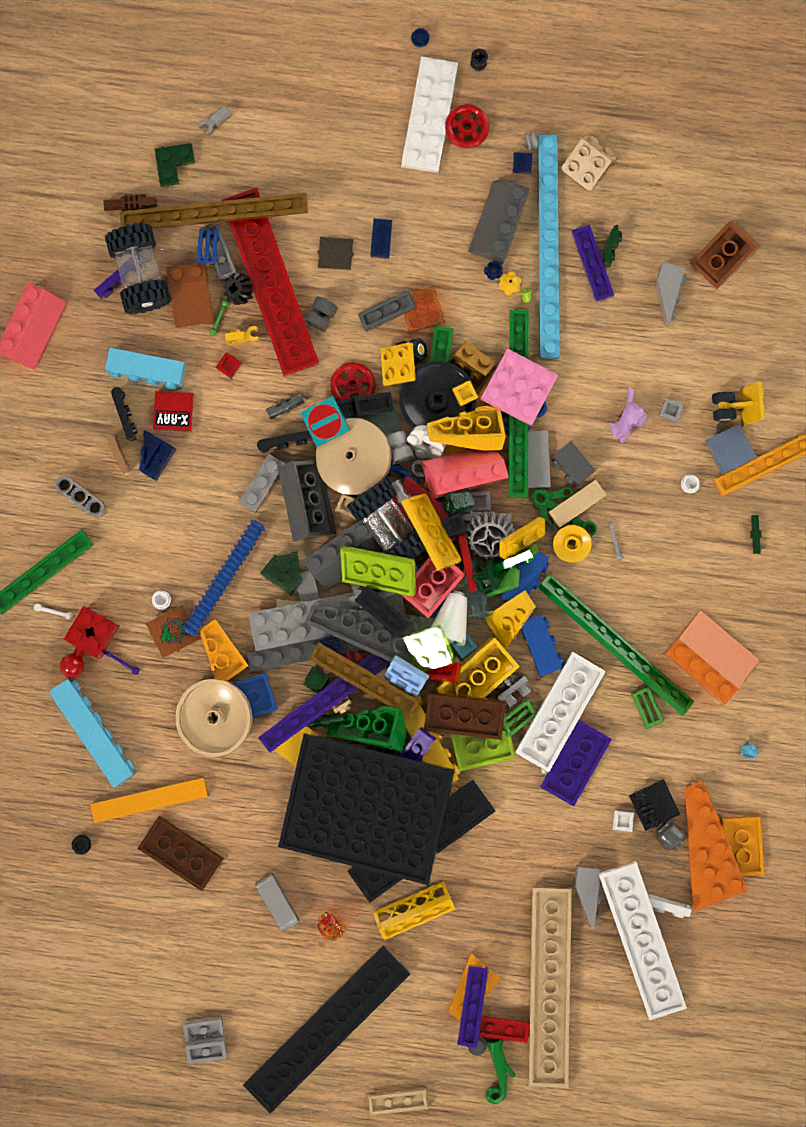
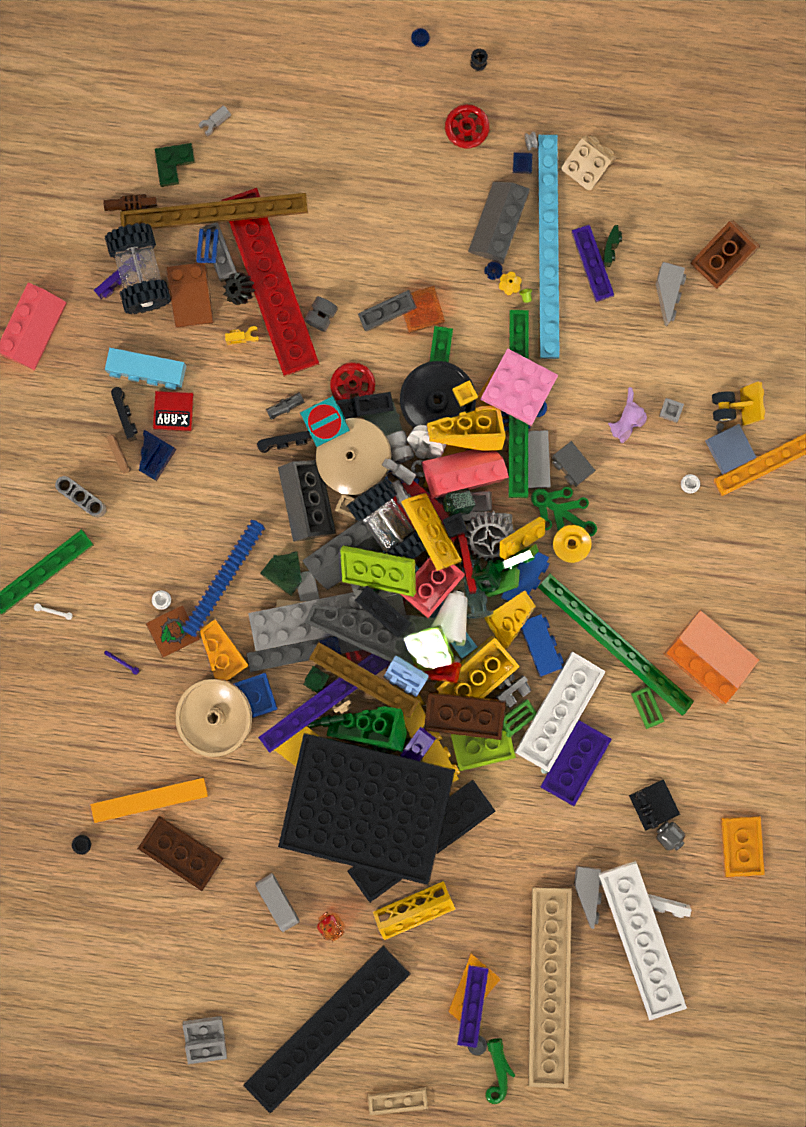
(73, 664): red brick -> none
(92, 732): medium azure brick -> none
(225, 303): bright green hinge -> none
(228, 365): red tile -> none
(261, 483): light grey plate -> none
(335, 253): clear smoke piece -> none
(381, 238): clear blue plate -> none
(399, 361): yellow plate -> none
(399, 471): none -> light grey bar
(428, 114): white plate -> none
(473, 363): pearl gold bracket -> none
(504, 1029): red plate -> none
(577, 503): tan tile -> none
(619, 556): light grey hinge -> none
(623, 821): white tile -> none
(712, 861): orange wing -> none
(749, 751): medium azure plate -> none
(755, 534): dark green bar -> none

